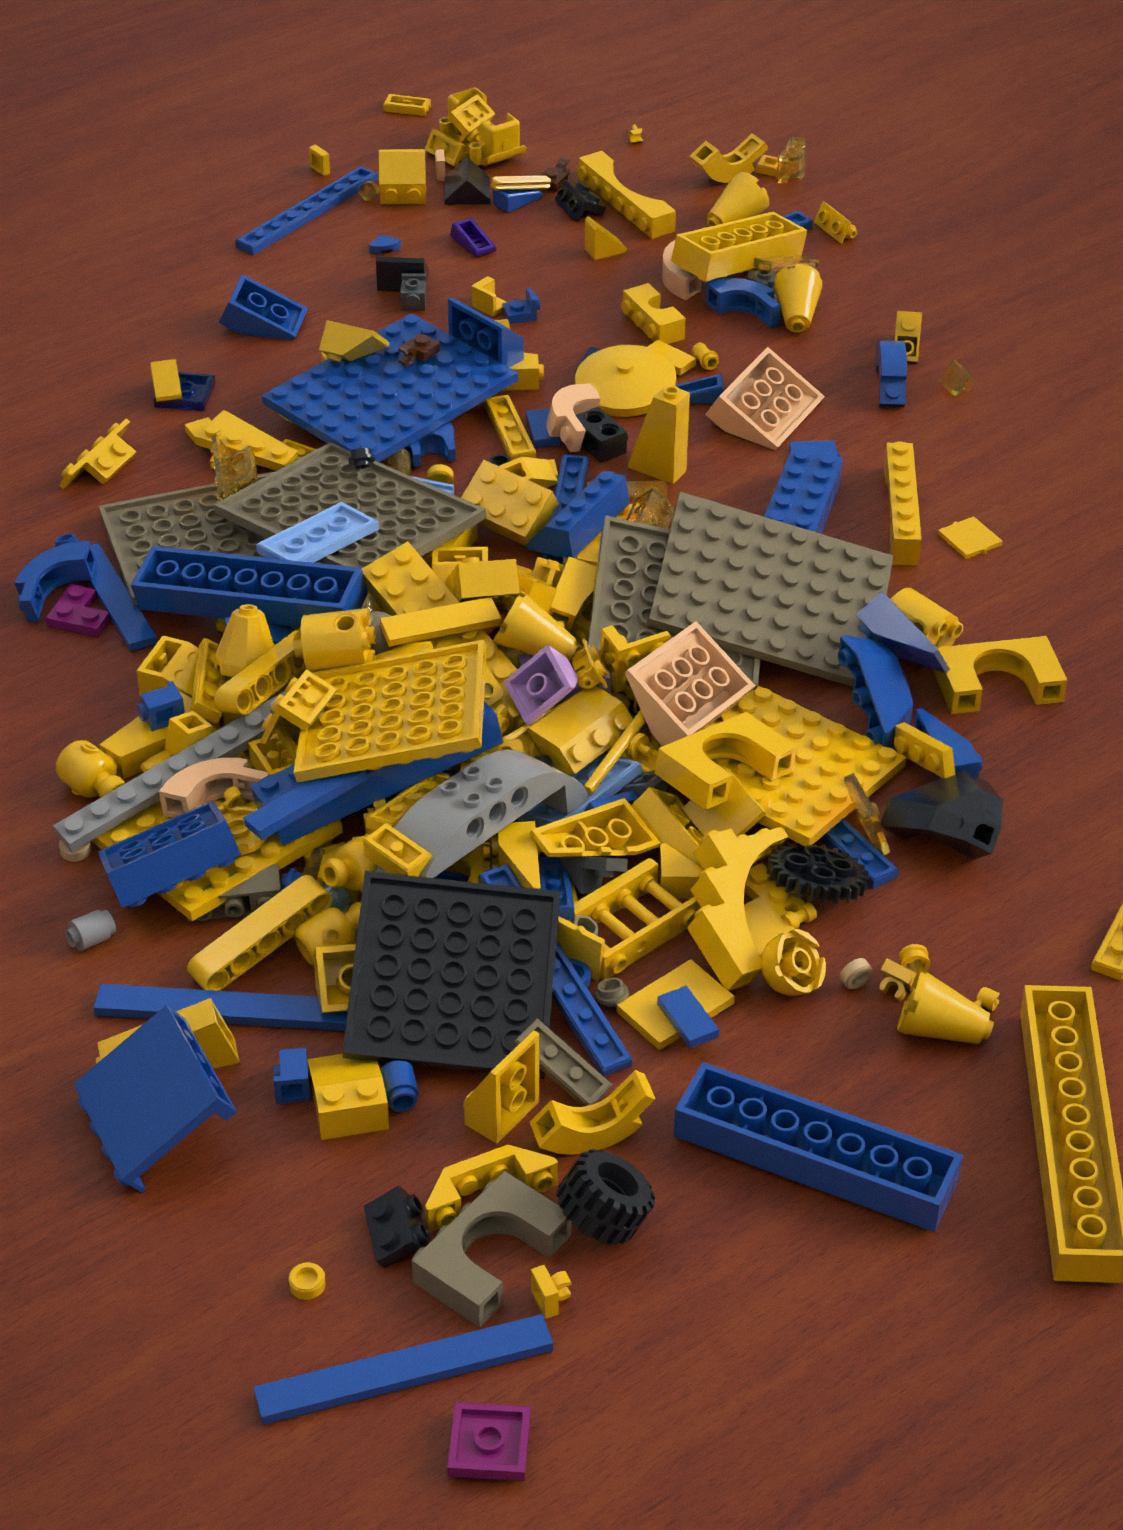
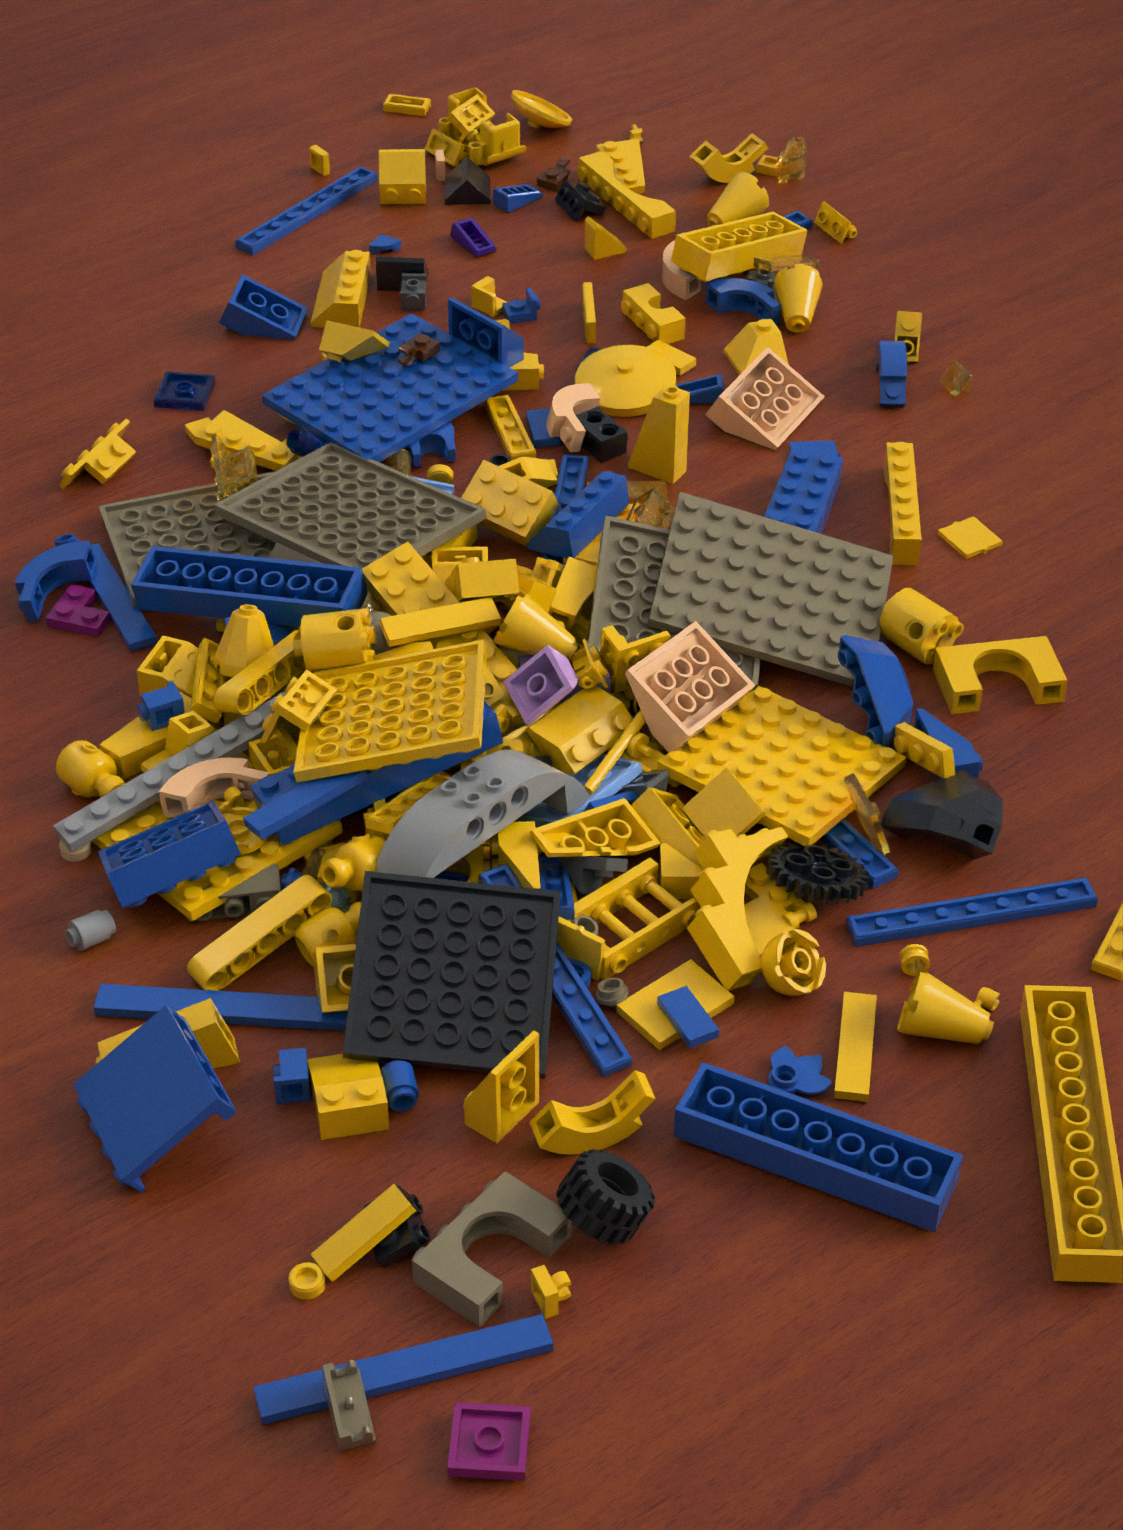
(165, 380): yellow slope -> none
(304, 442): none -> clear blue brick
(319, 535): light blue tile -> none
(343, 290): none -> yellow slope
(347, 1405): none -> dark tan hinge
(361, 458): black plate -> none
(363, 1232): none -> yellow tile
(367, 192): clear yellow hinge -> none
(395, 852): yellow slope -> none
(473, 1174): yellow slope -> none
(520, 183): yellow axle -> none
(539, 111): none -> yellow dish
(567, 1067): dark tan tile -> none
(588, 312): none -> yellow tile
(627, 163): none -> yellow wing
(707, 358): yellow pin -> none
(743, 738): yellow arch -> none
(752, 342): none -> yellow slope
(797, 1073): none -> blue plate
(855, 1047): none -> yellow tile
(856, 973): tan tile -> none
(888, 624): slope -> none
(896, 975): yellow tile -> none
(971, 912): none -> blue tile

